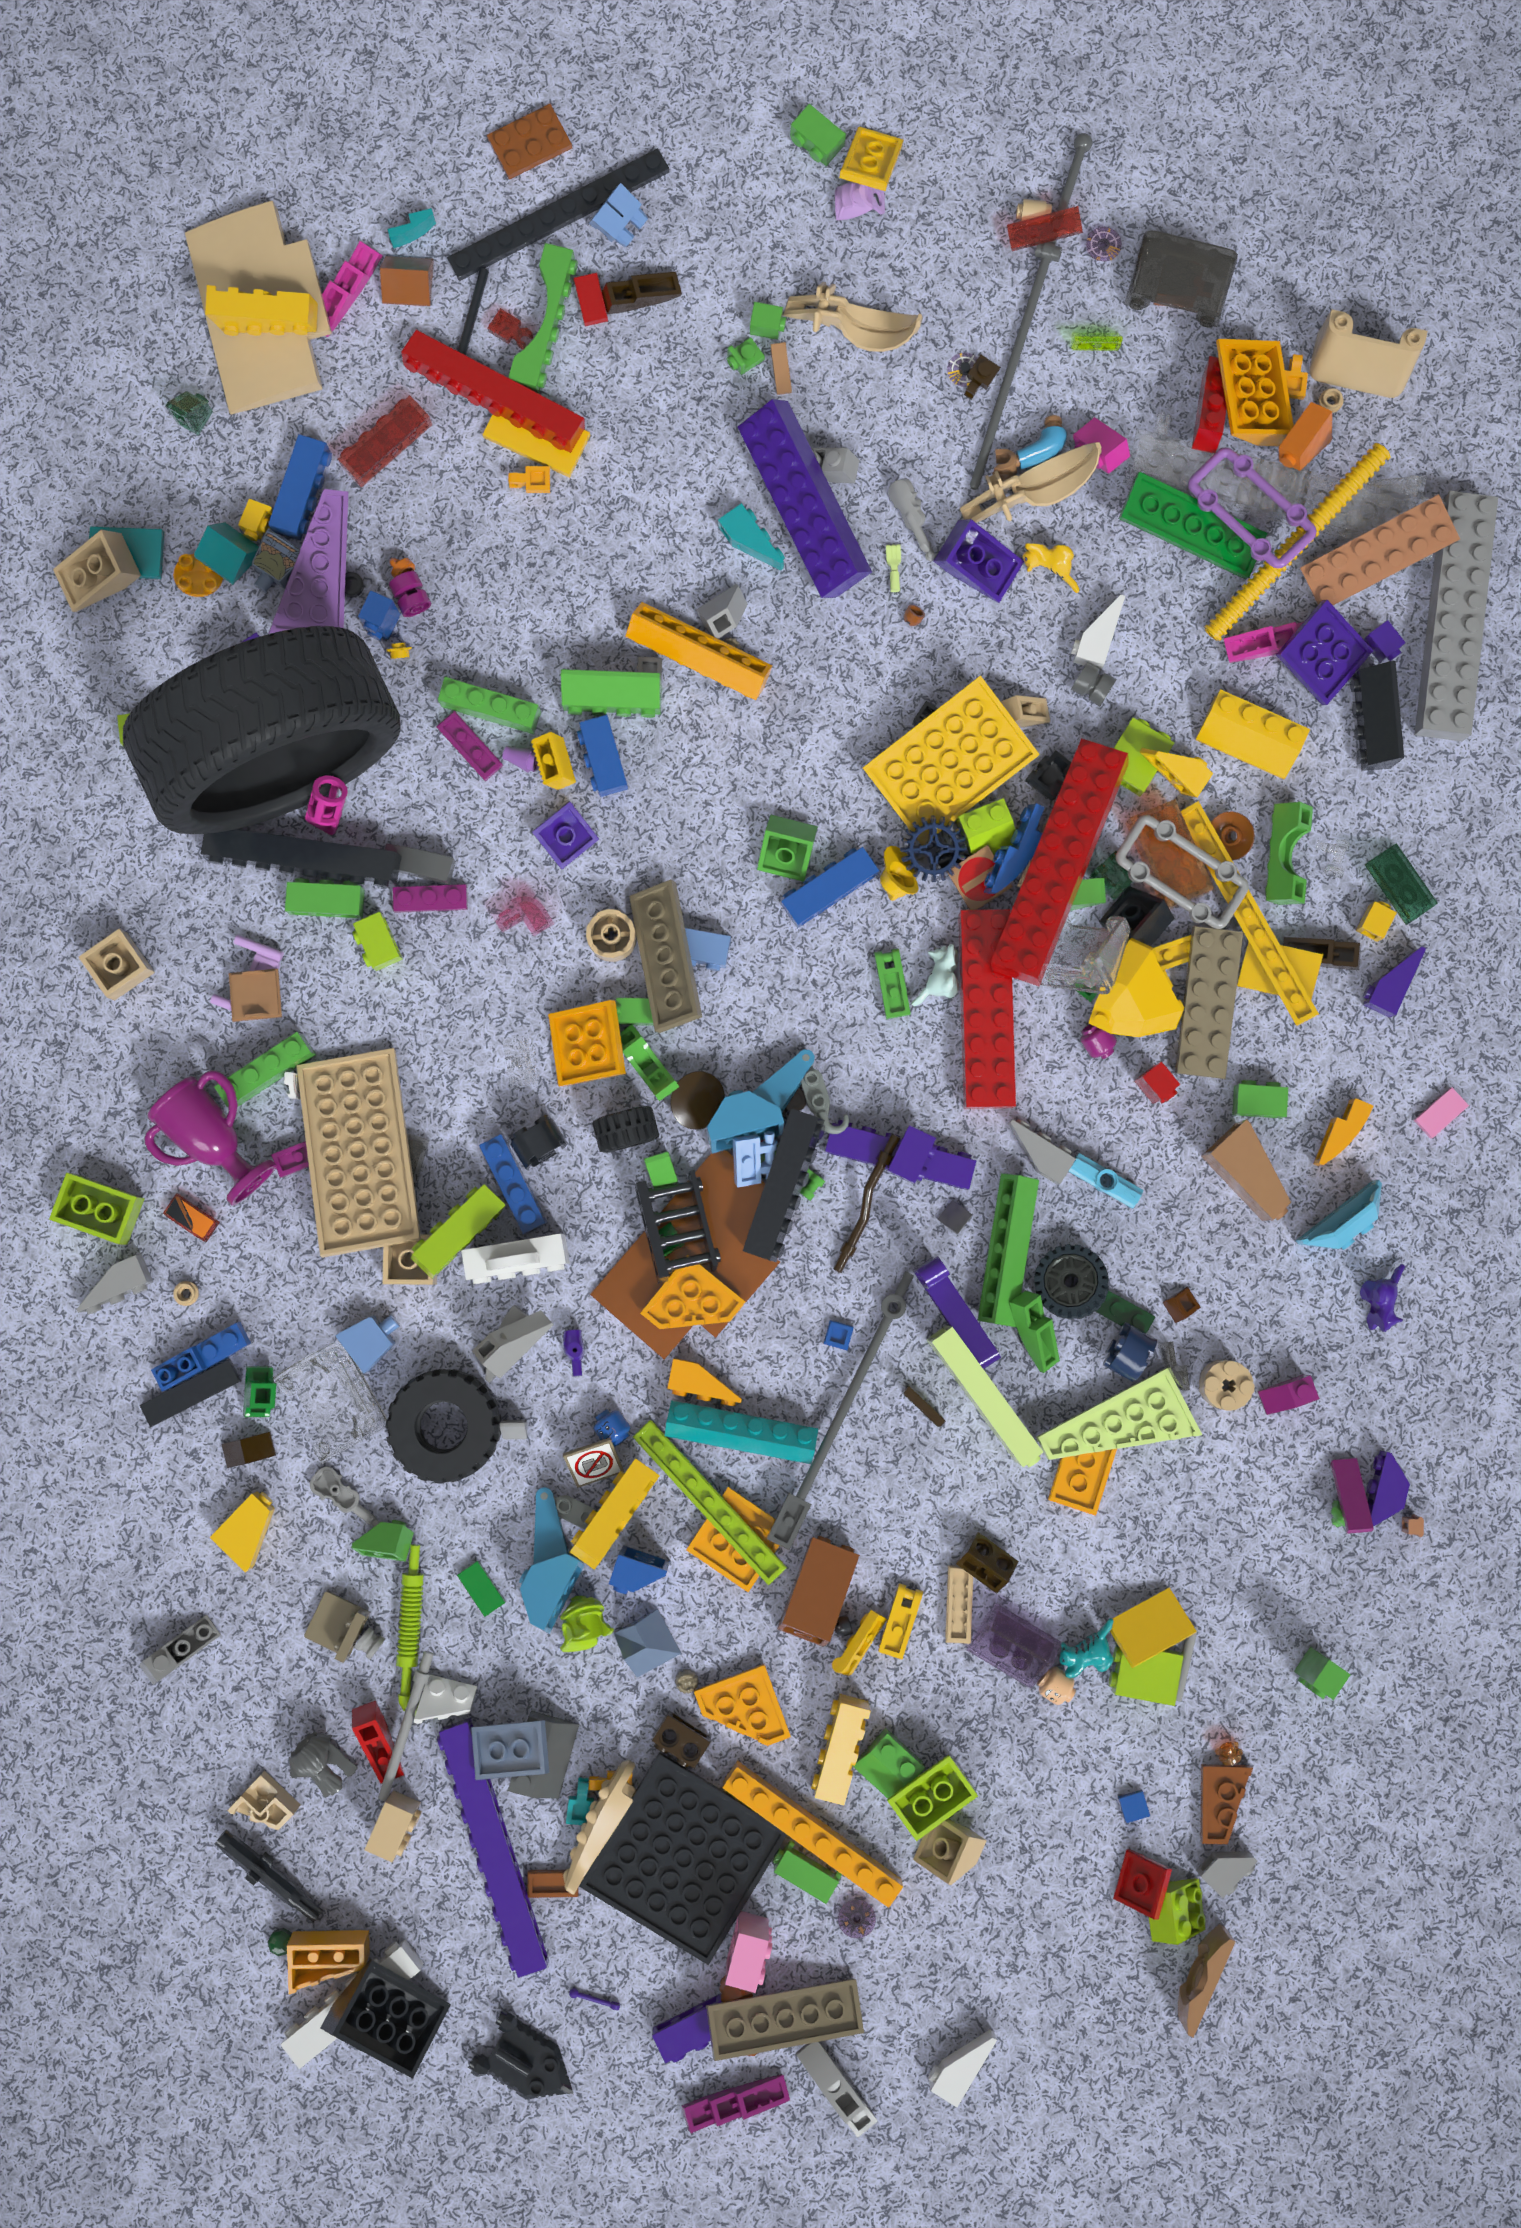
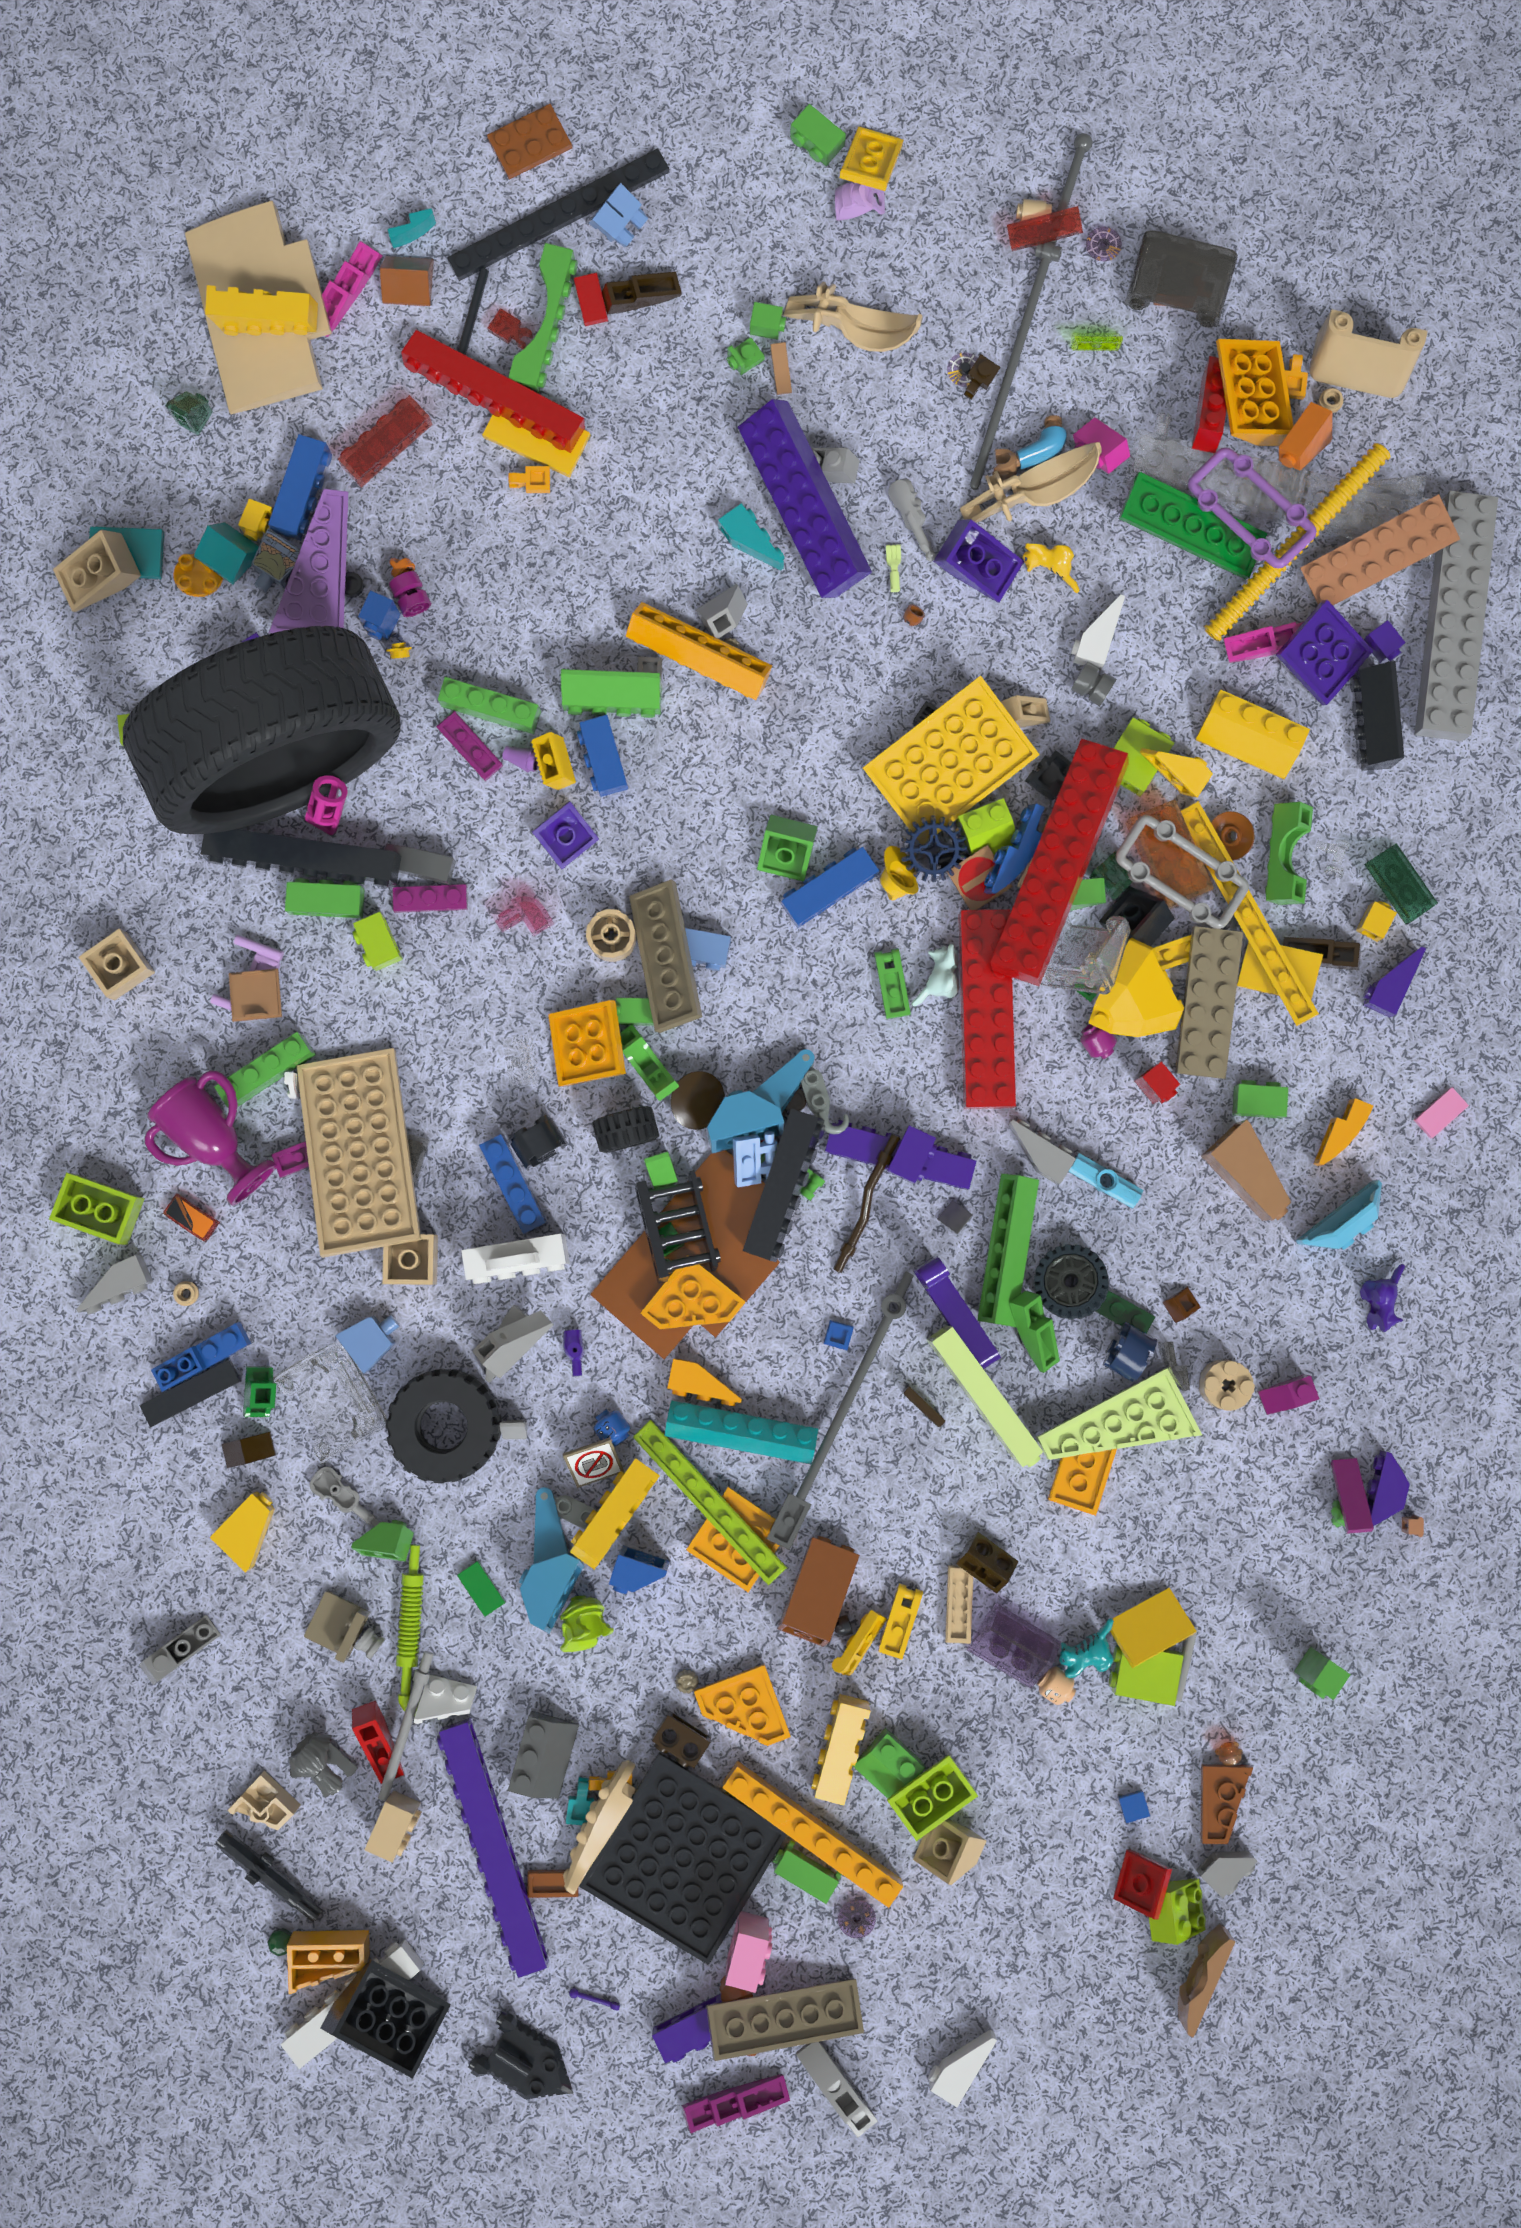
(457, 1231): lime wedge -> none
(510, 1750): sand blue plate -> none
(646, 1643): sand blue slope -> none

